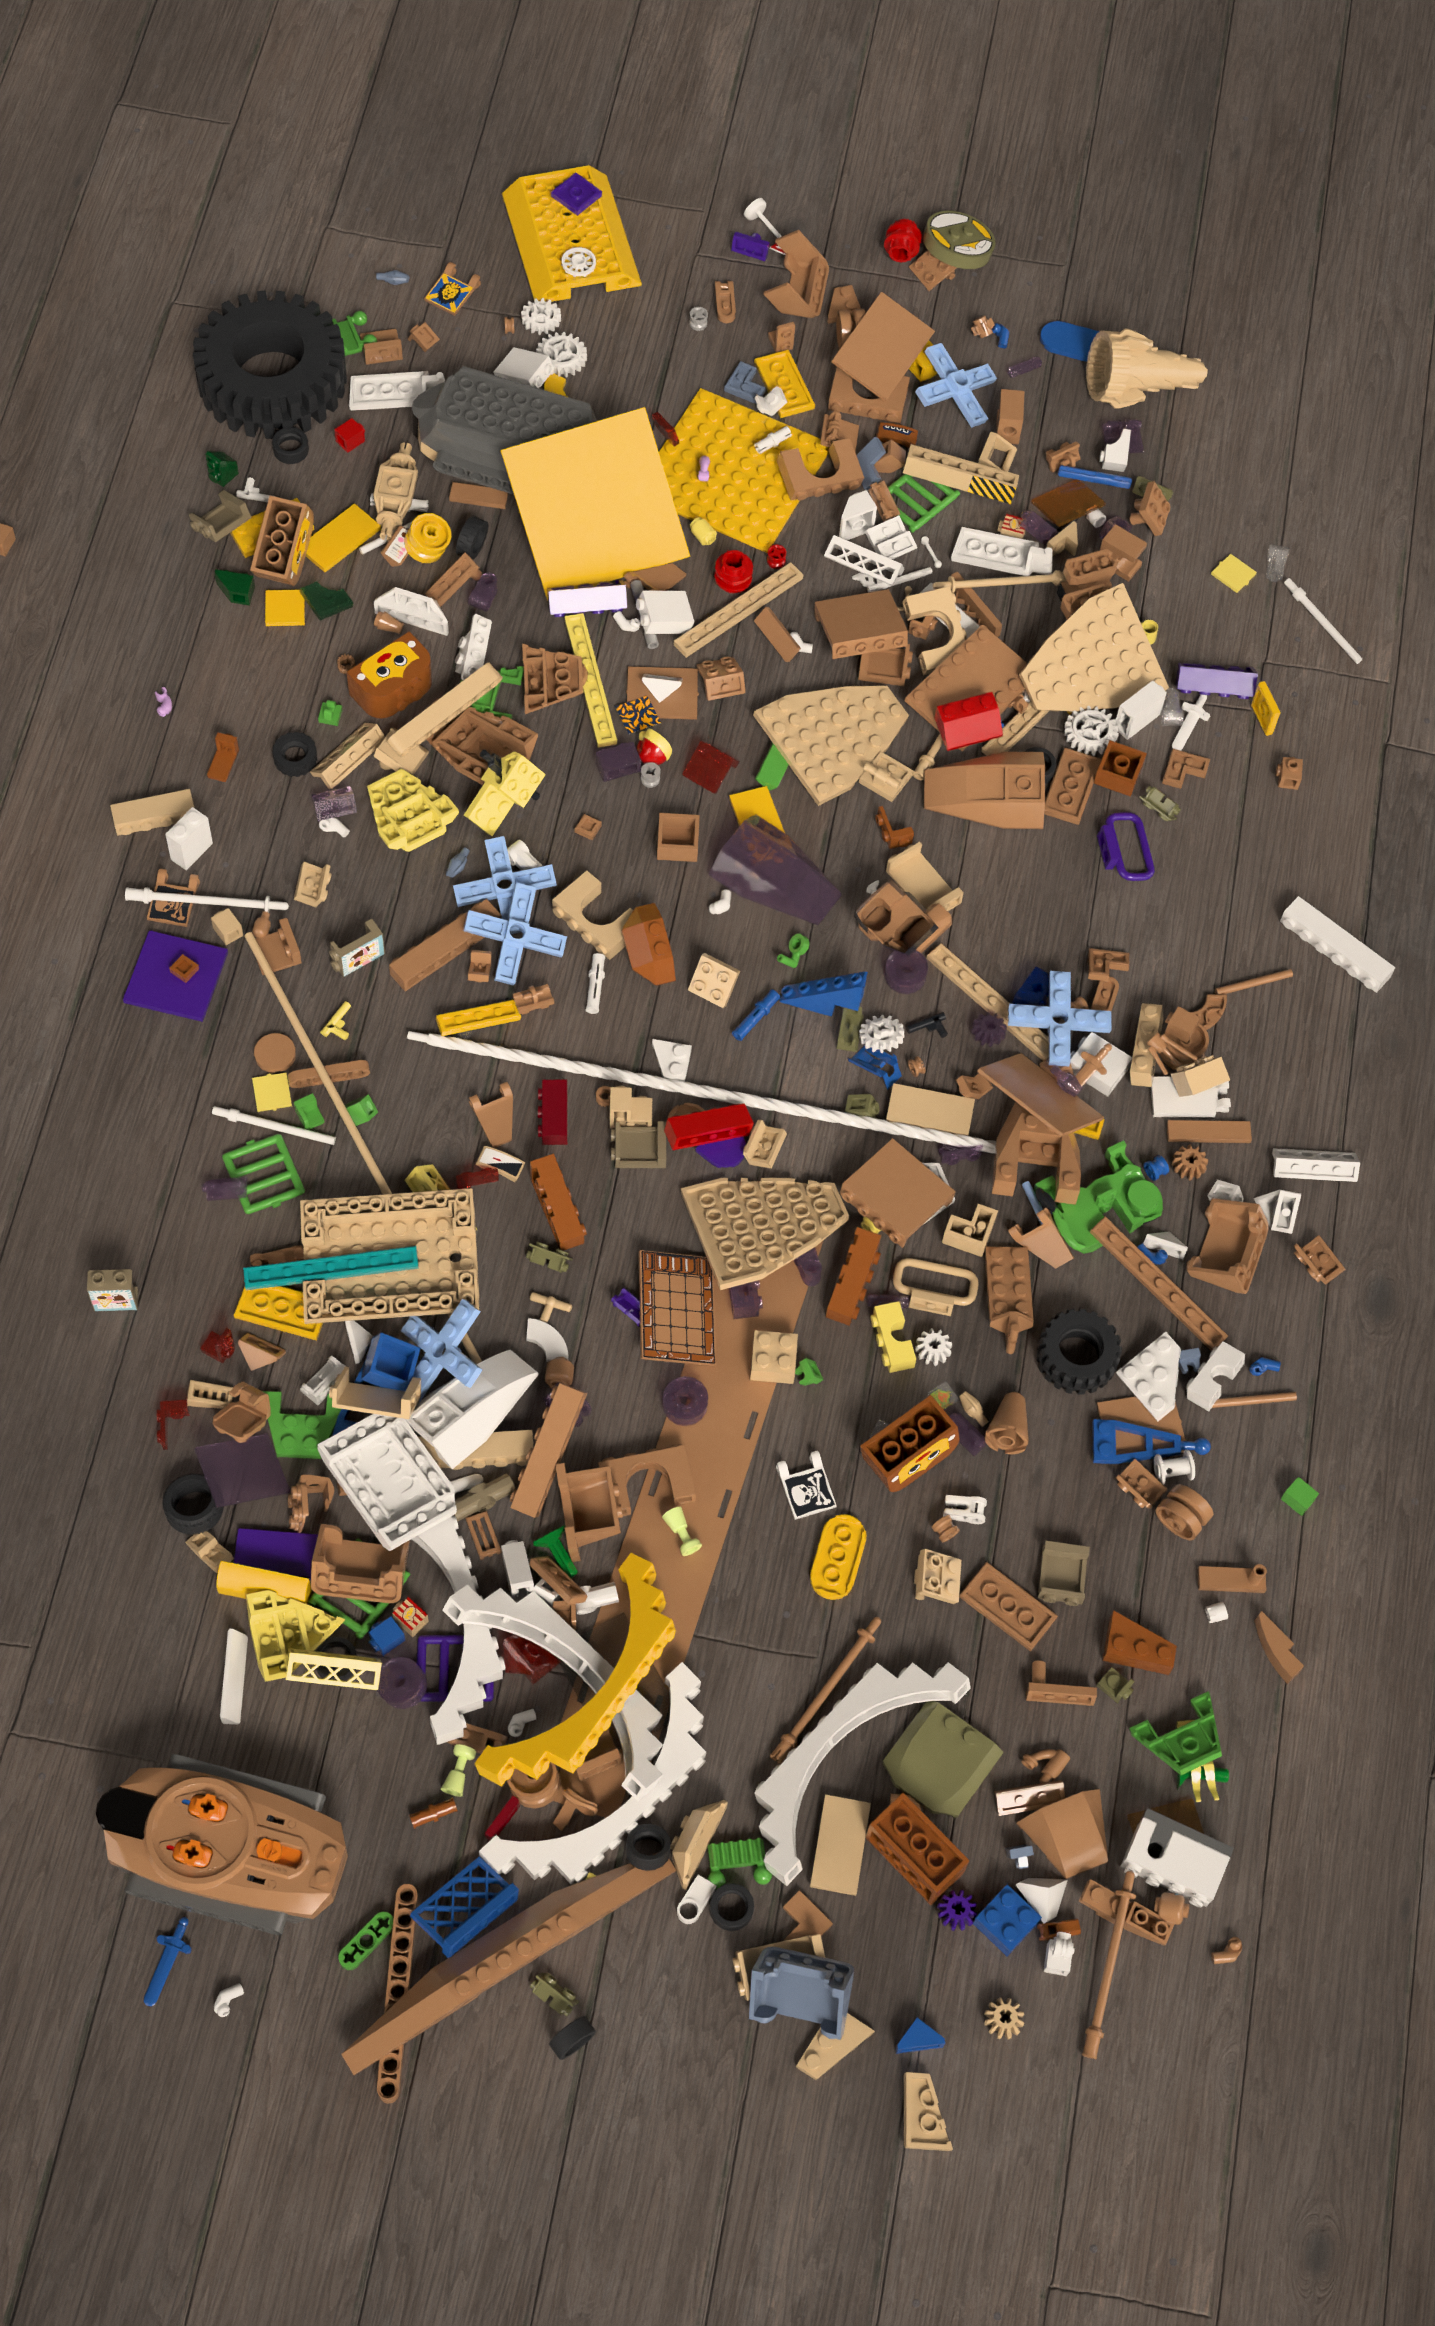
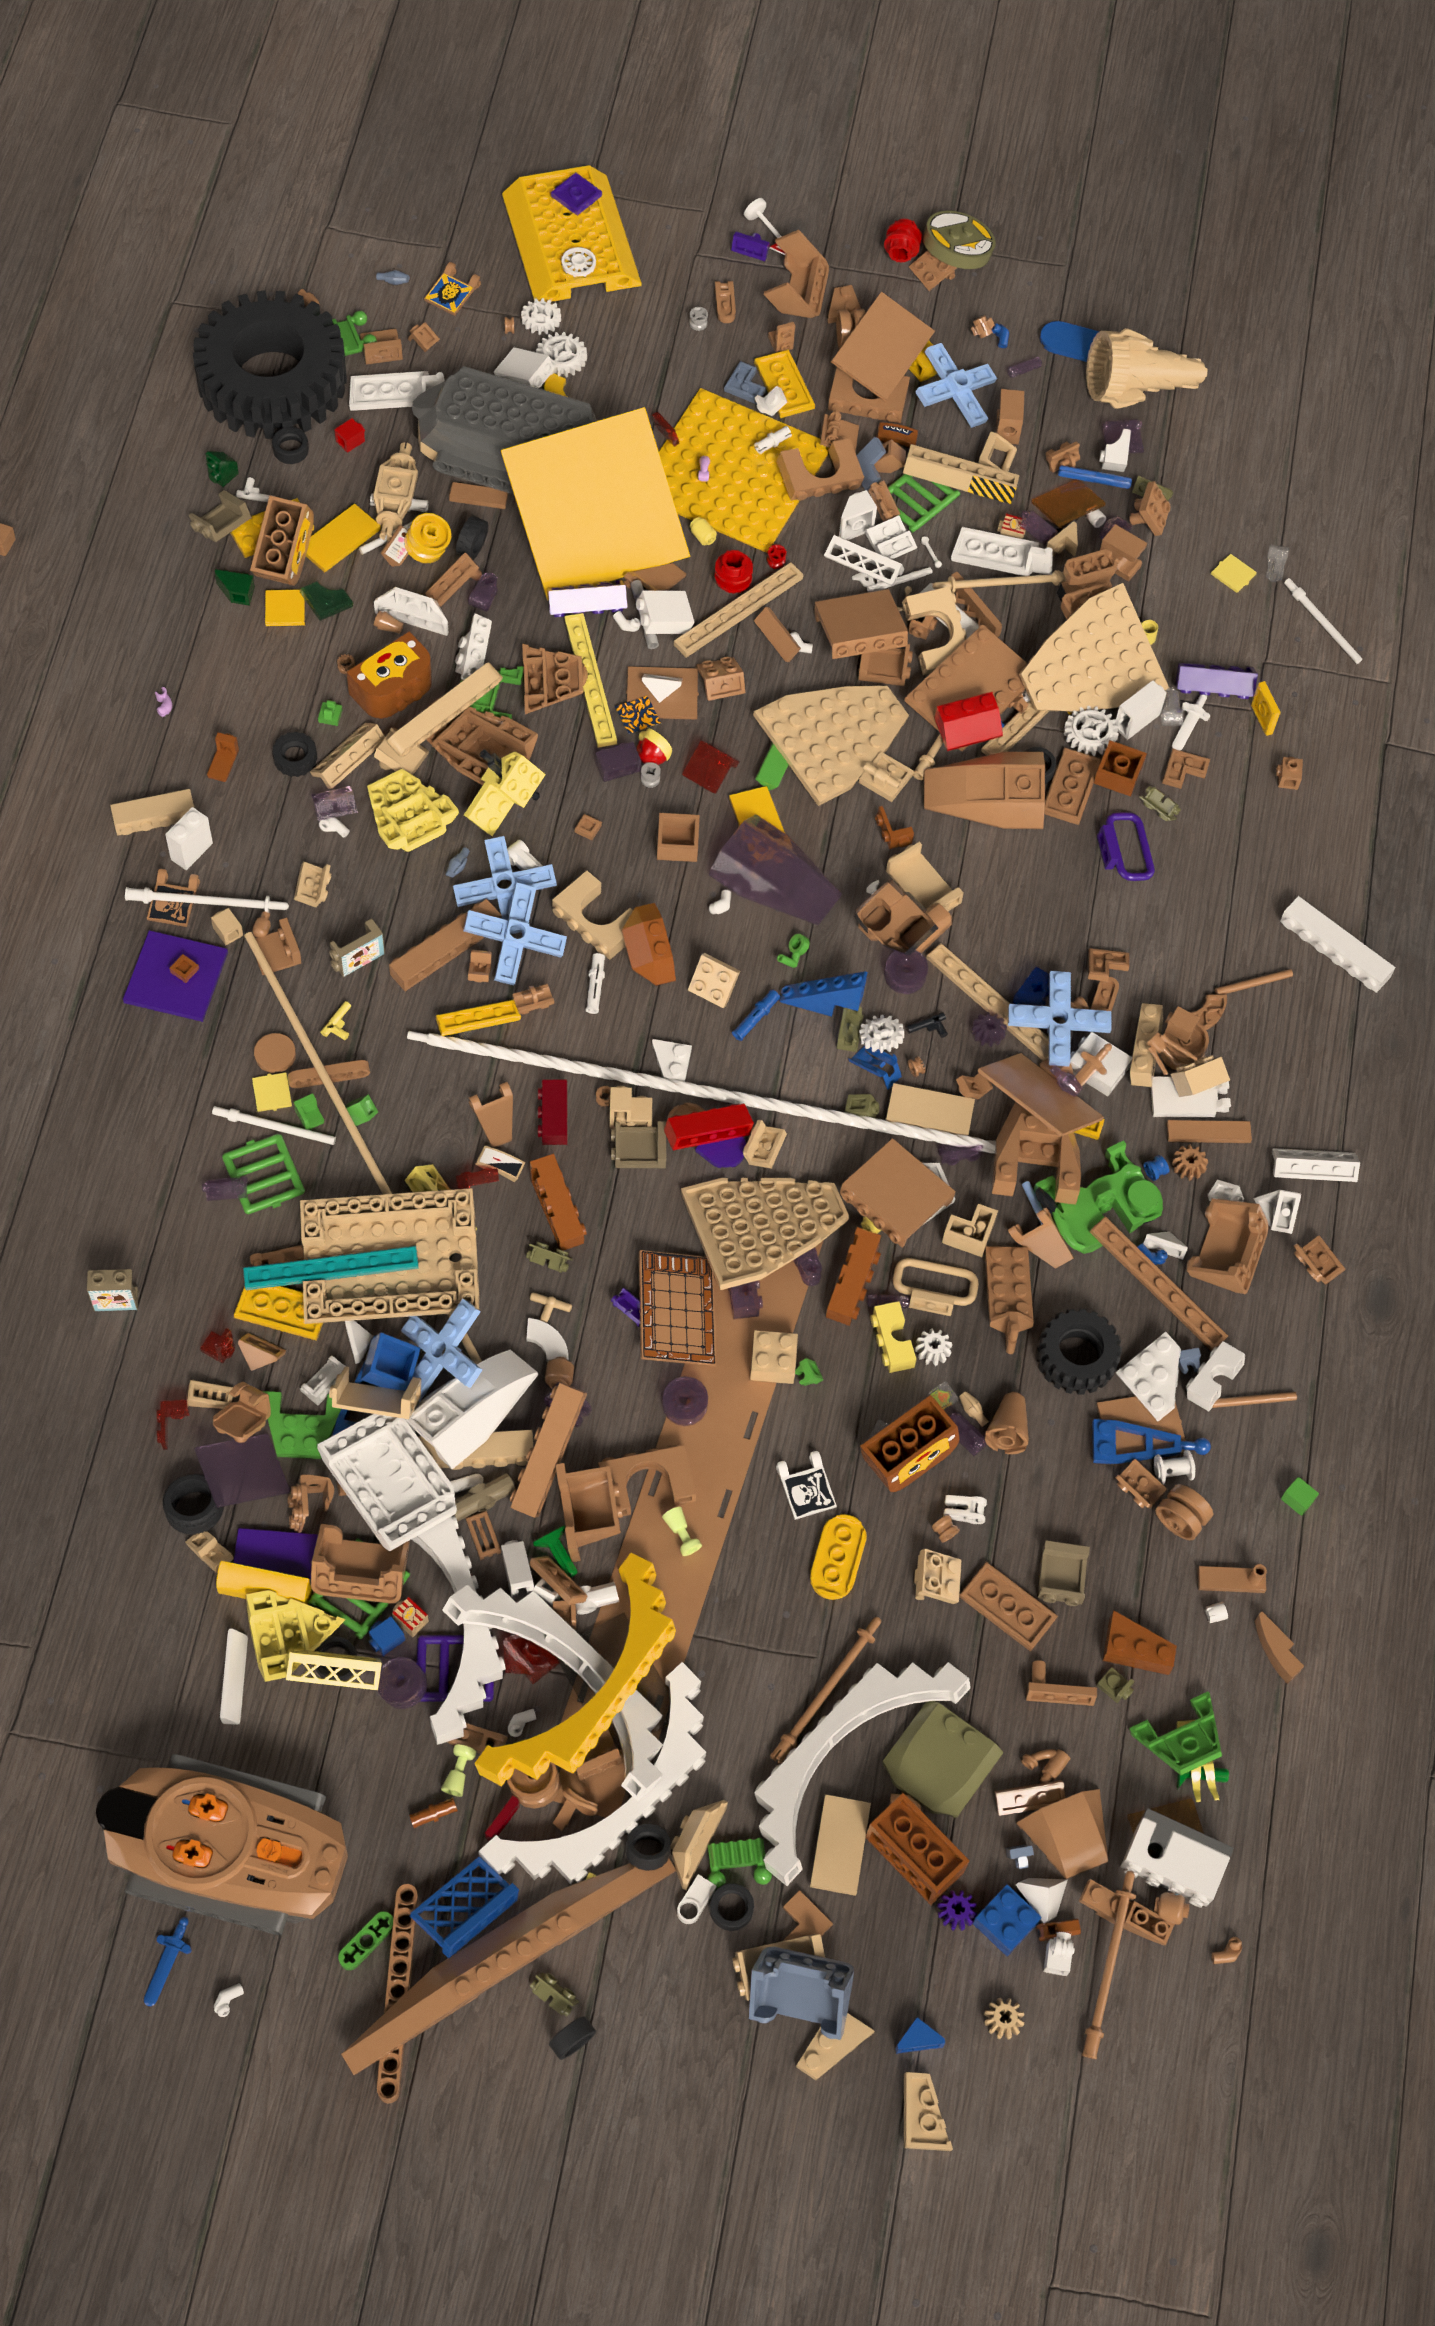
(308, 297): none -> medium nougat cylinder
(1263, 1364): blue arm -> none

